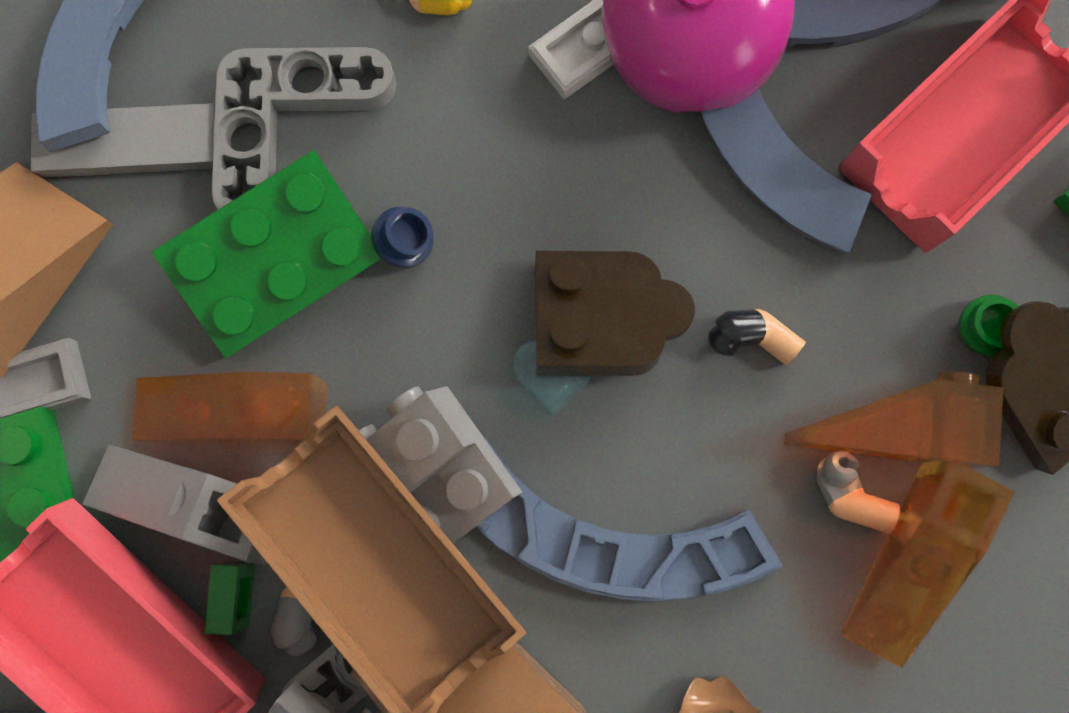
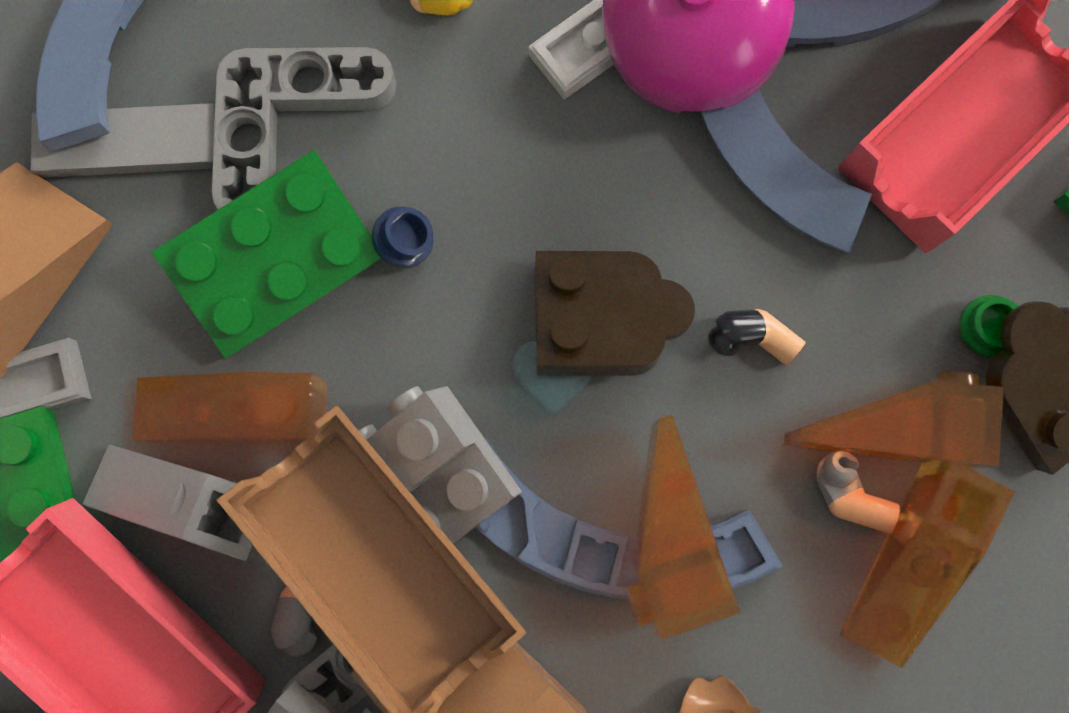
(229, 597): green tile -> none
(675, 550): none -> clear orange slope

